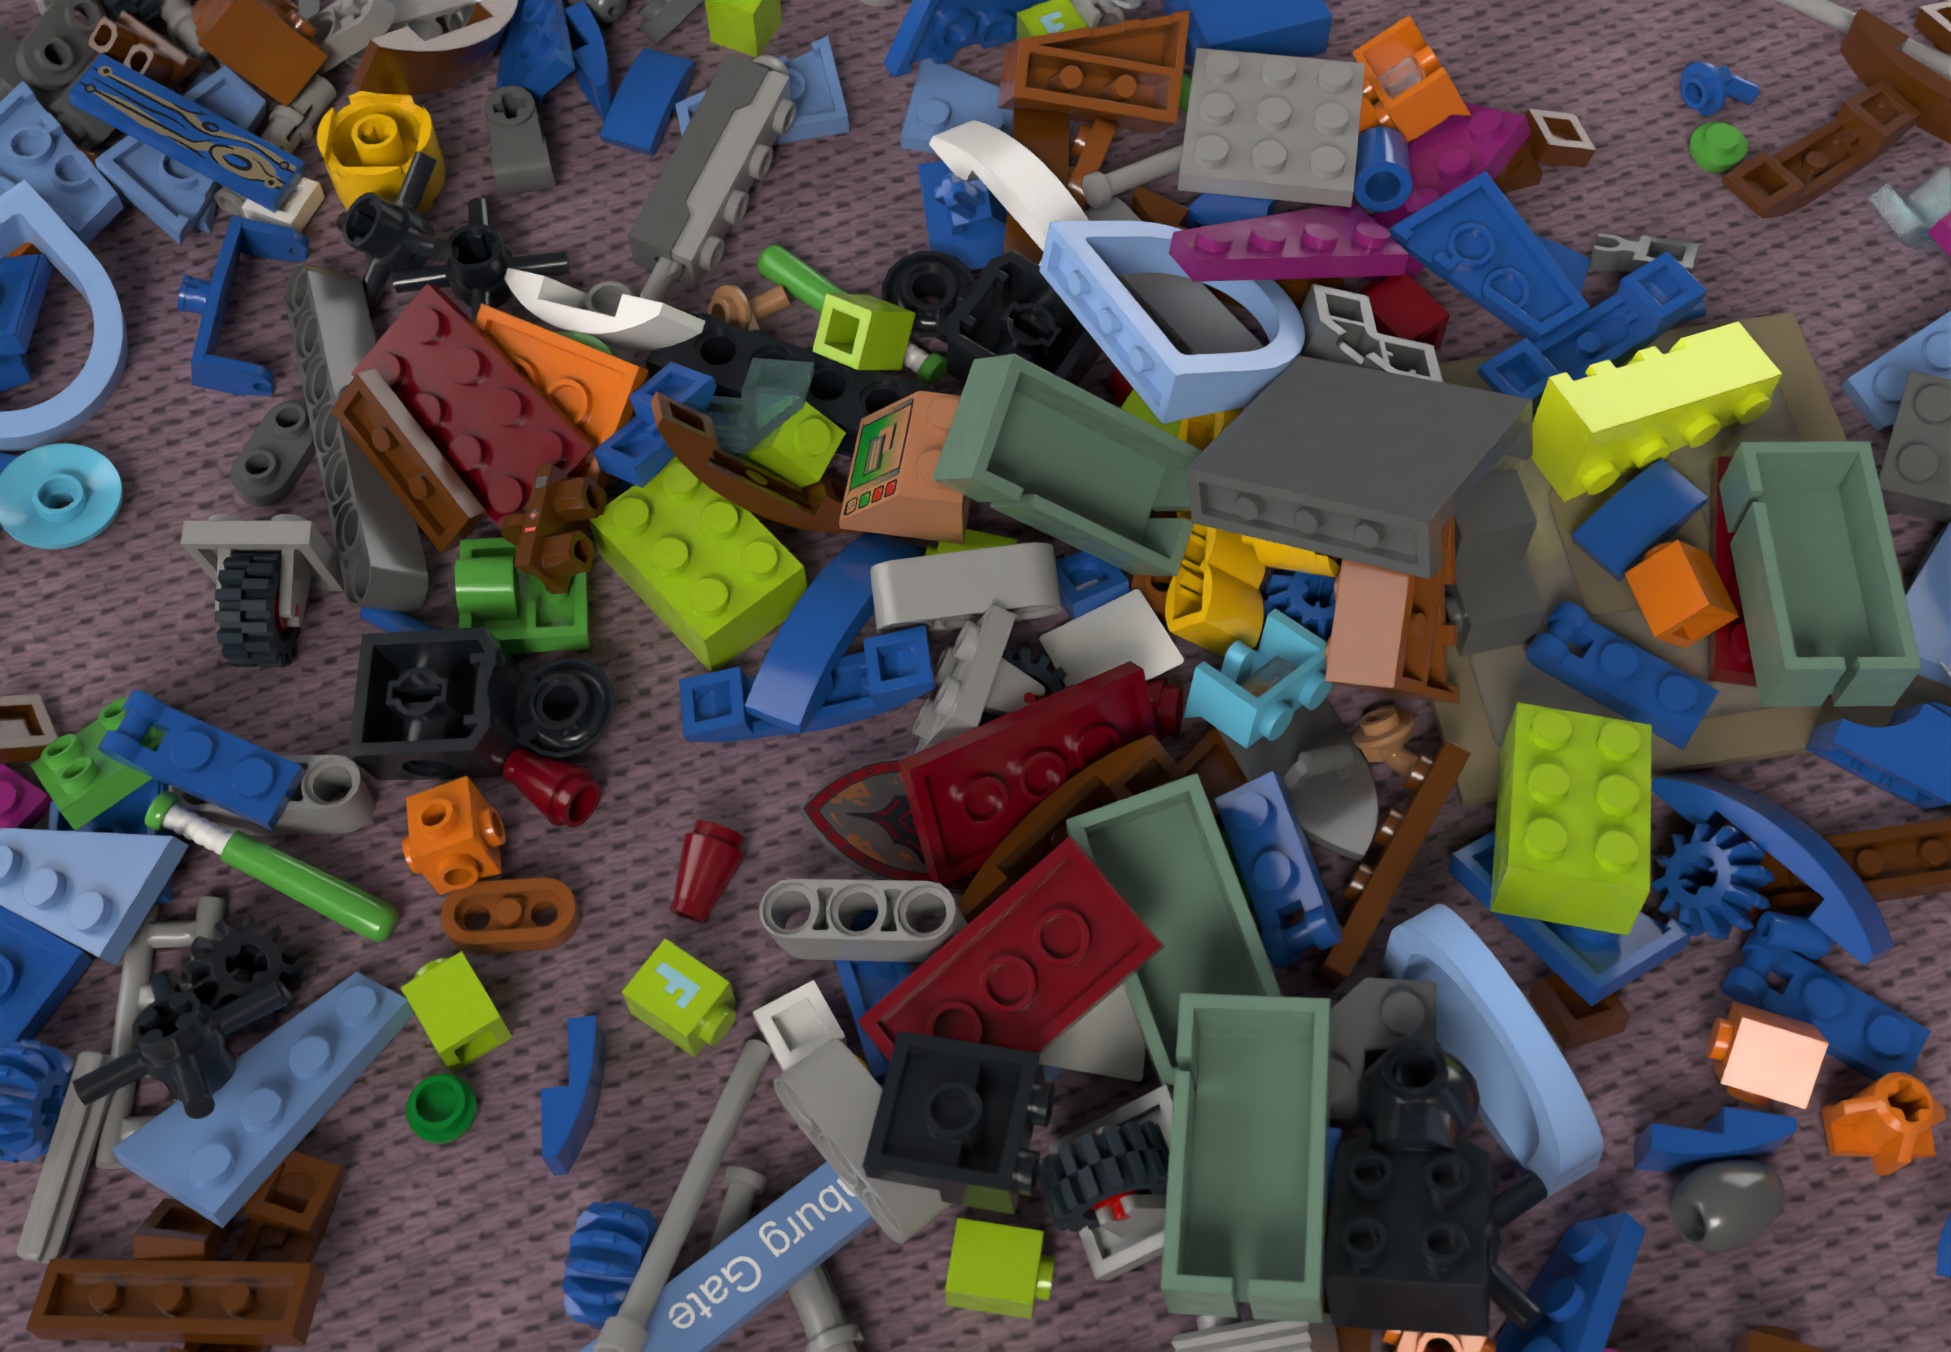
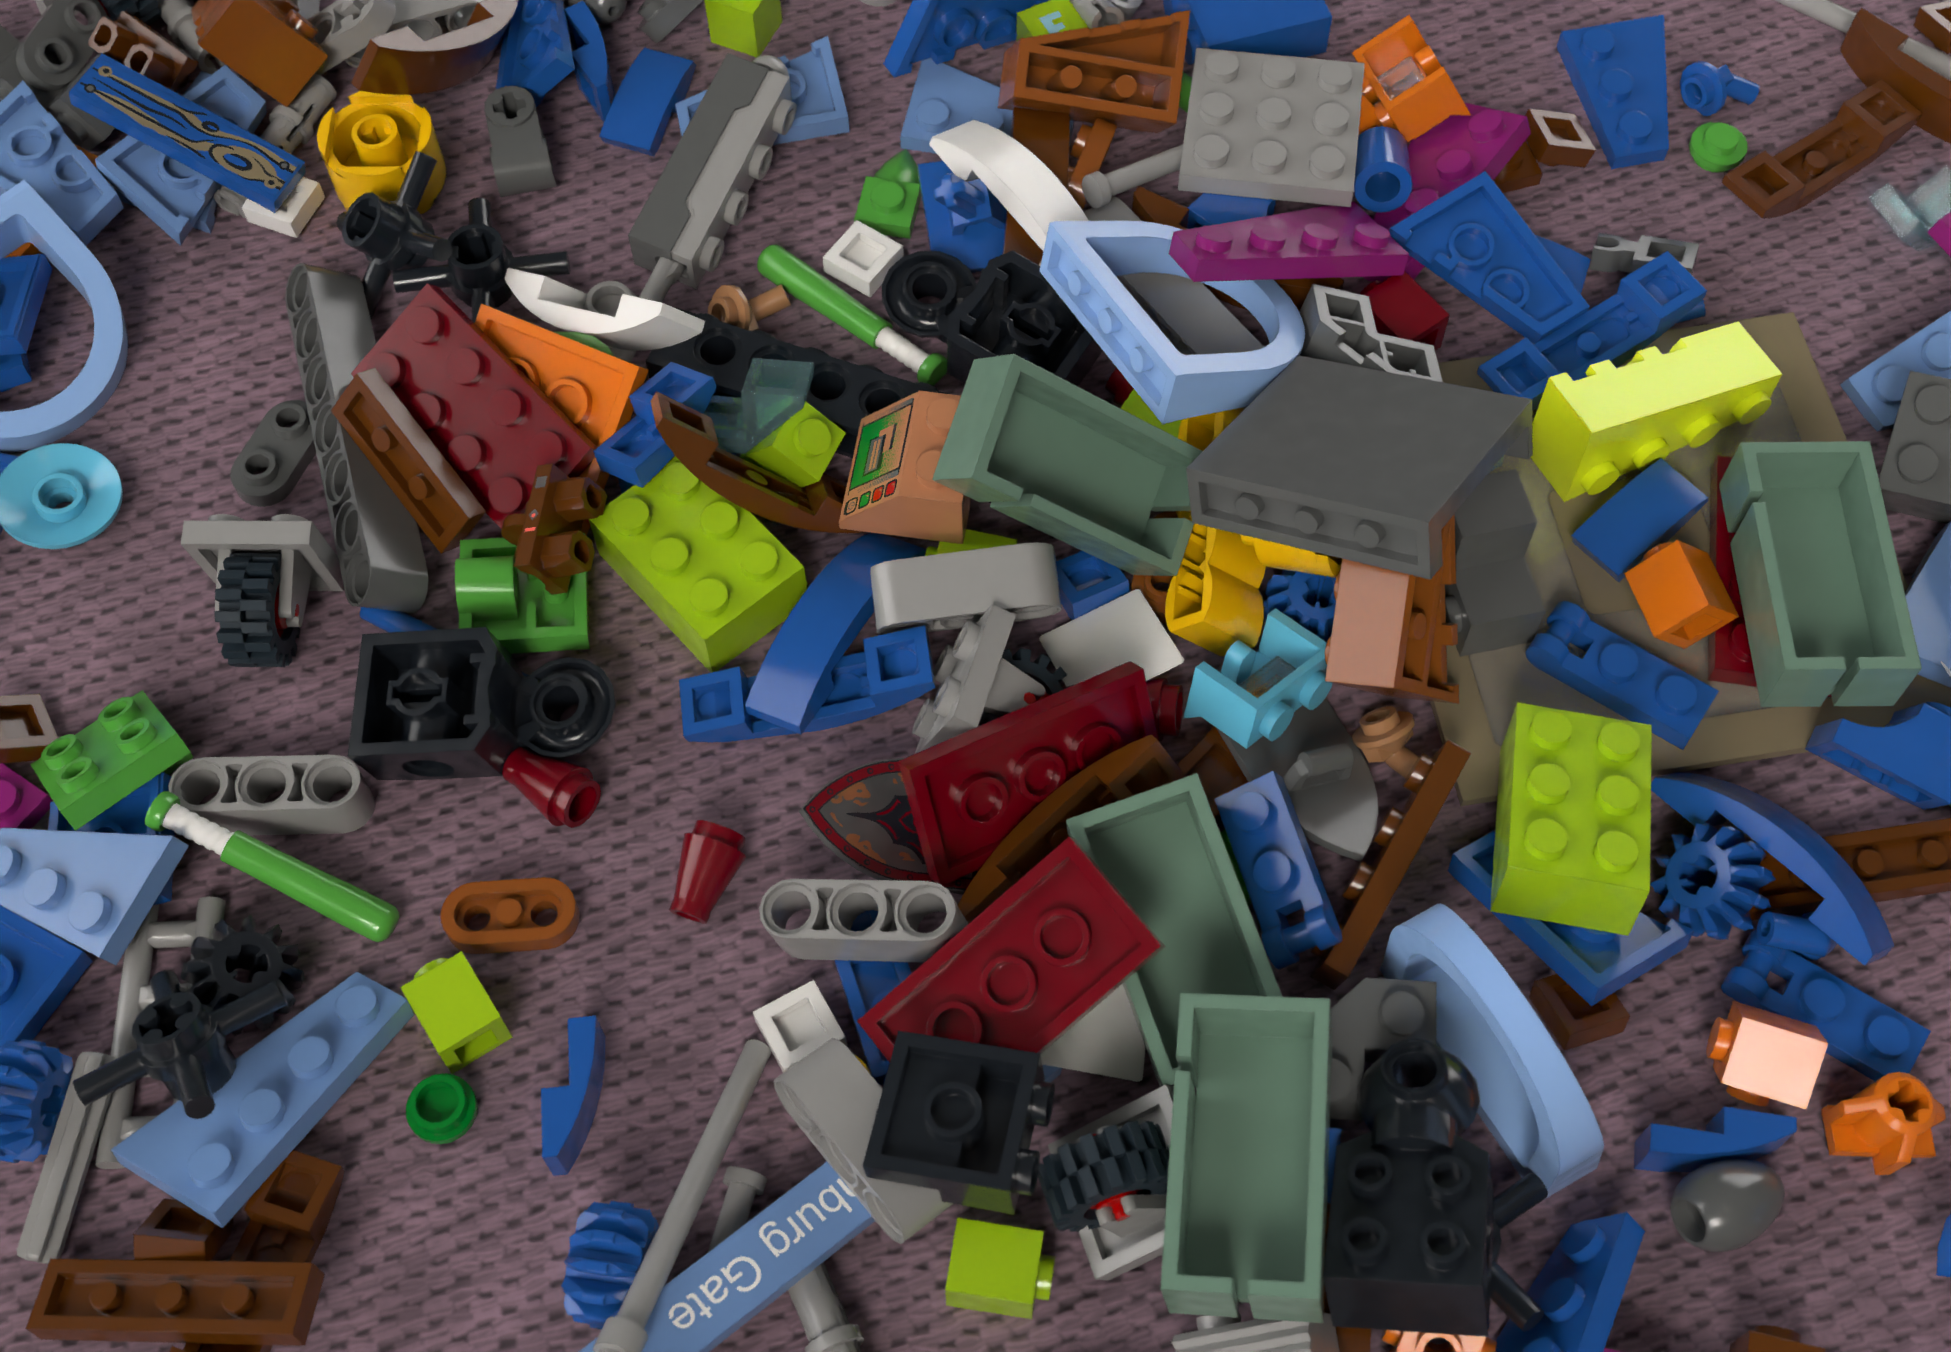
(204, 761): blue plate -> none
(213, 297): blue piece -> none
(453, 836): orange brick -> none
(681, 999): lime brick -> none
(862, 258): none -> white plate
(863, 332): lime brick -> none
(891, 197): none -> bright green plate
(1622, 86): none -> blue wing

